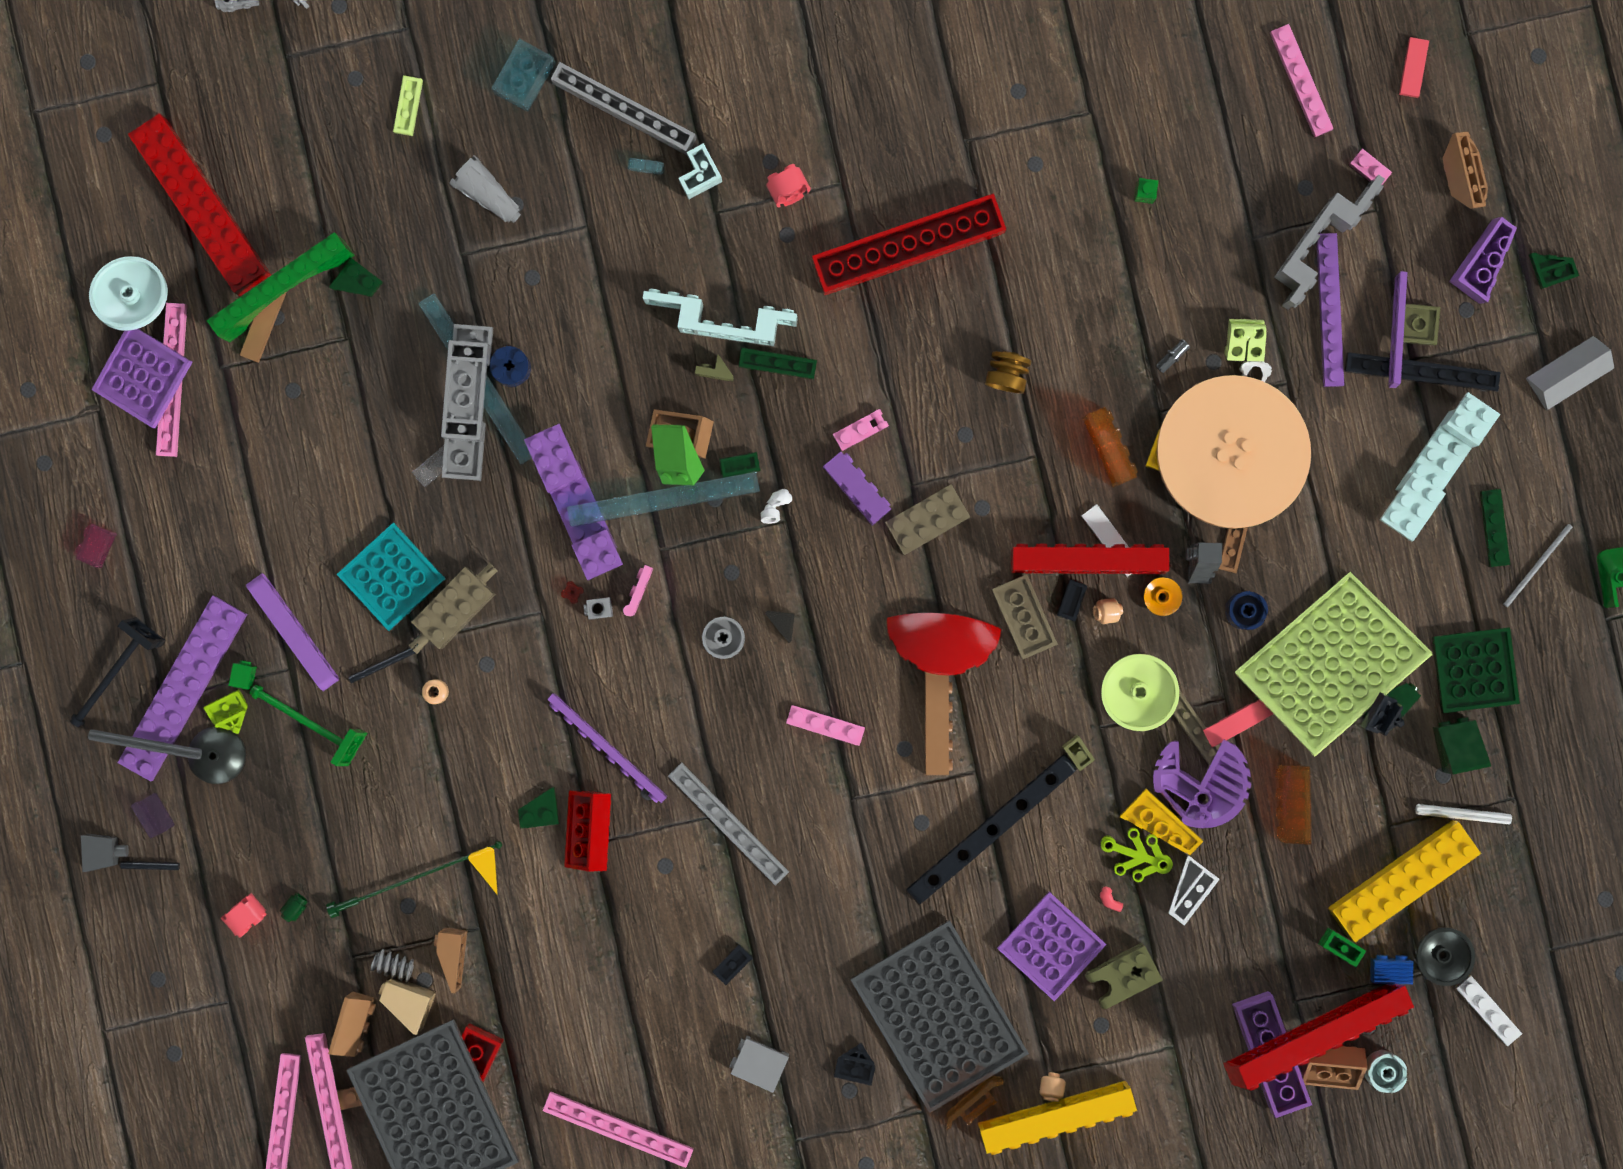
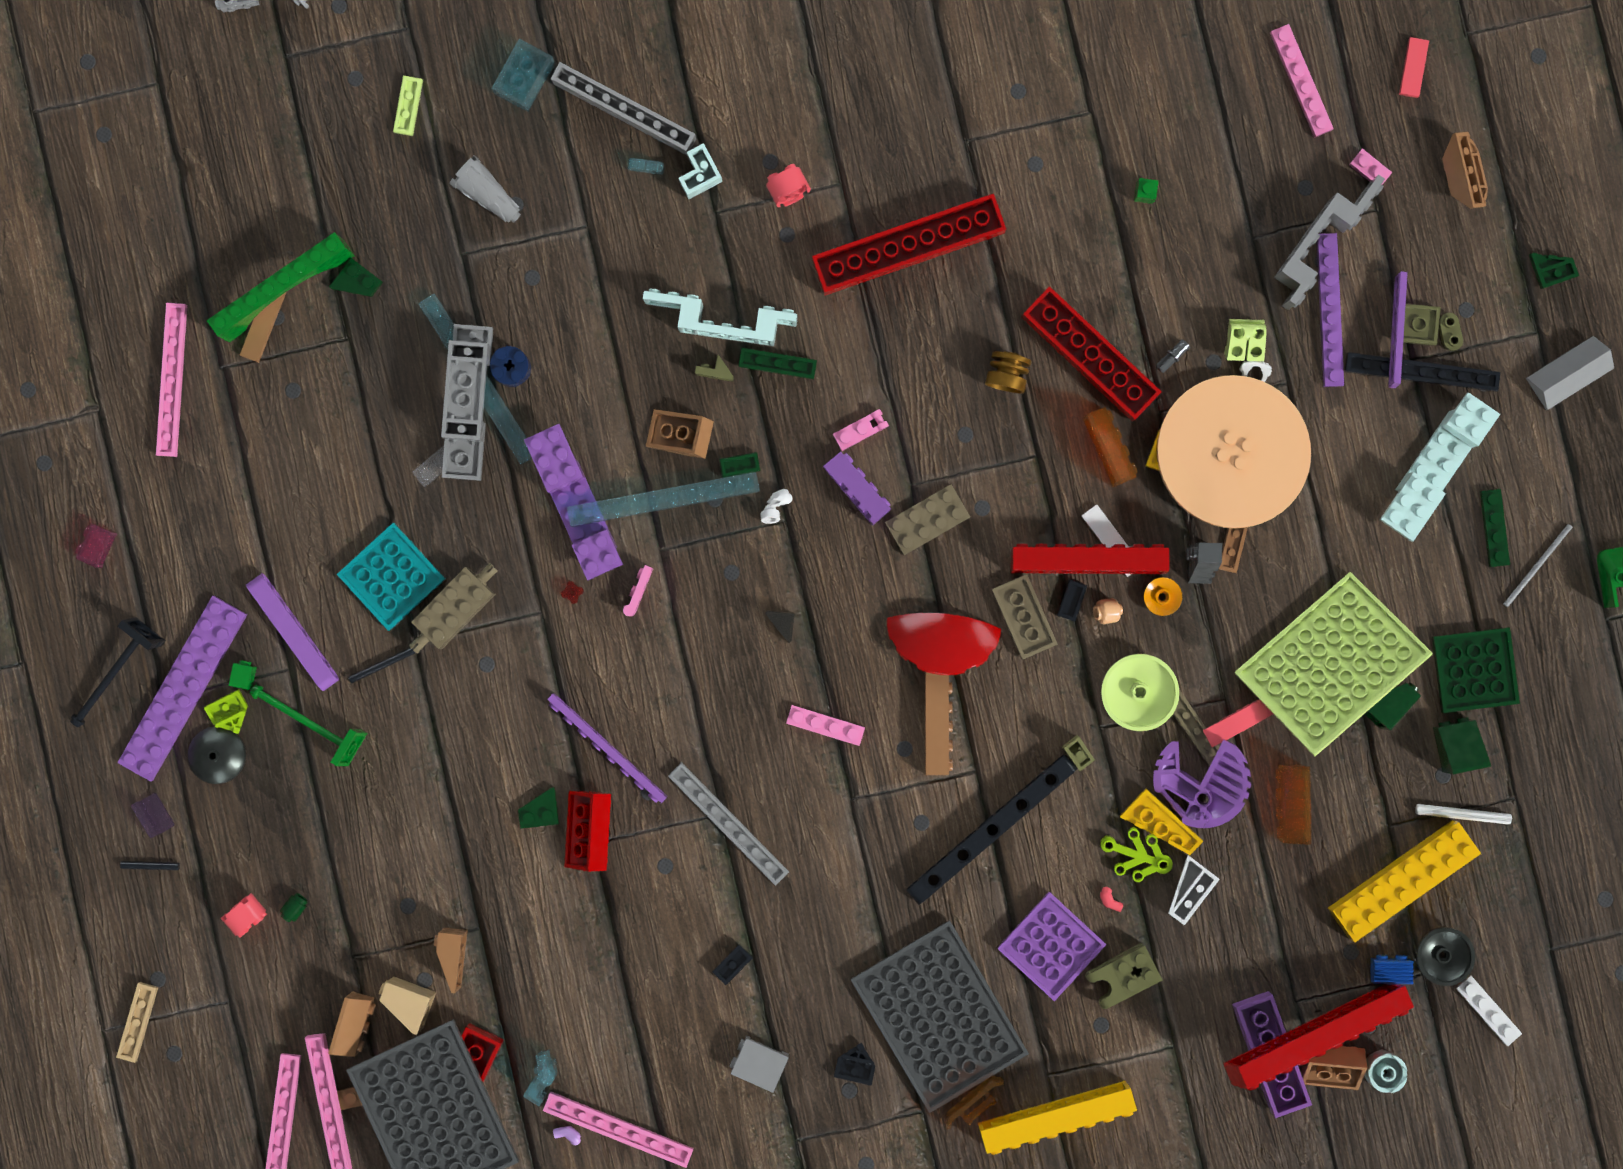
(101, 851): dark grey torso -> none
(128, 293): light aqua dish -> none
(137, 1022): none -> tan plate
(142, 376): medium lavender plate -> none
(145, 744): dark grey axle -> none
(199, 204): red brick -> none
(392, 965): light grey piece -> none
(428, 691): light nougat head -> none
(482, 860): piece -> none
(546, 1073): none -> clear light blue hips
(568, 1132): none -> lavender arm
(607, 608): light grey brick -> none
(675, 455): bright green slope -> none
(712, 635): light grey wheel -> none
(1052, 1087): light nougat head -> none
(1091, 354): none -> red brick
(1255, 616): dark blue brick -> none
(1342, 947): green brick -> none
(1383, 715): black slope -> none
(1450, 331): none -> olive plate
(1482, 264): medium lavender wedge -> none

